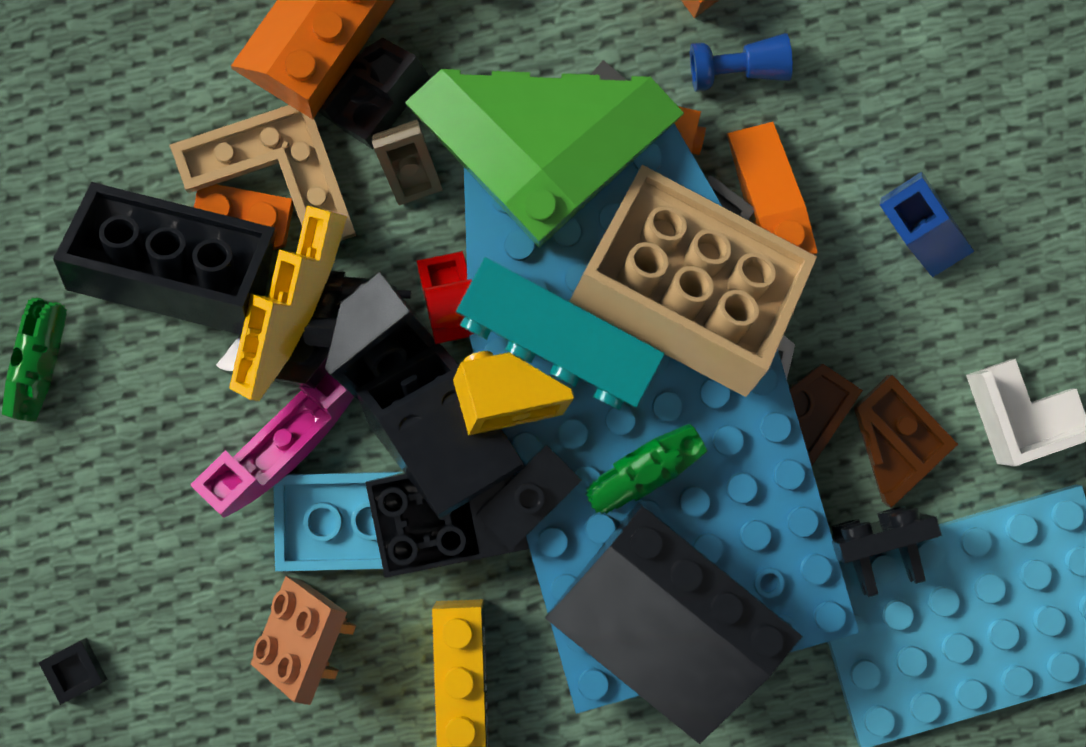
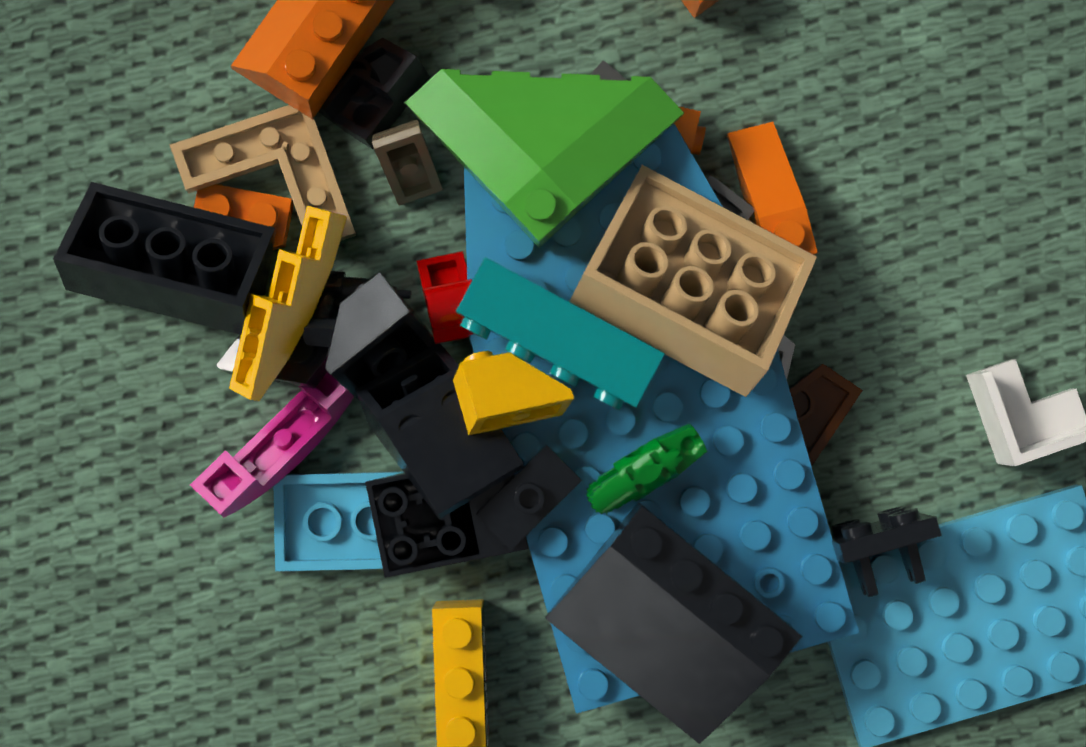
(33, 359): green hinge -> none
(73, 671): black tile -> none
(299, 640): nougat plate -> none
(759, 60): blue piece -> none
(899, 439): reddish brown wing -> none
(925, 225): blue slope -> none

